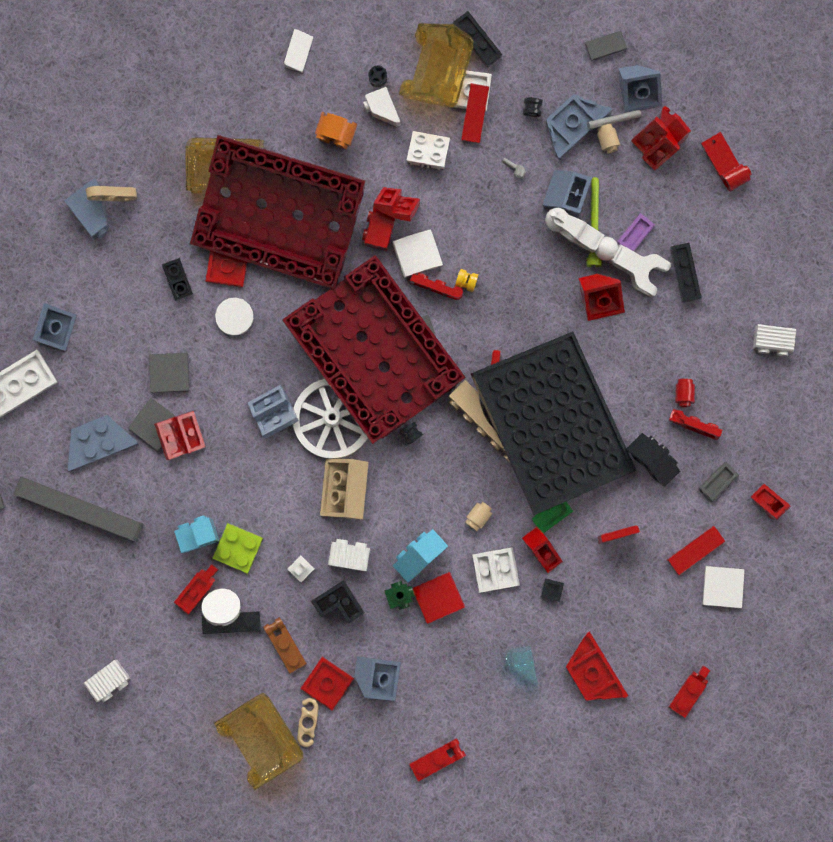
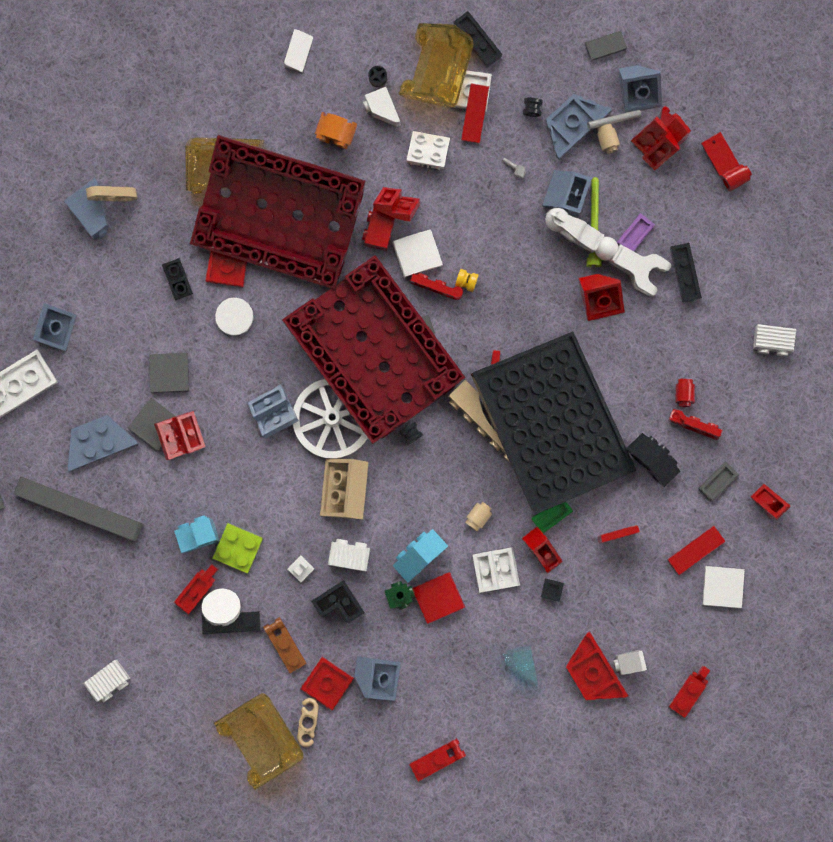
(630, 662): none -> white slope

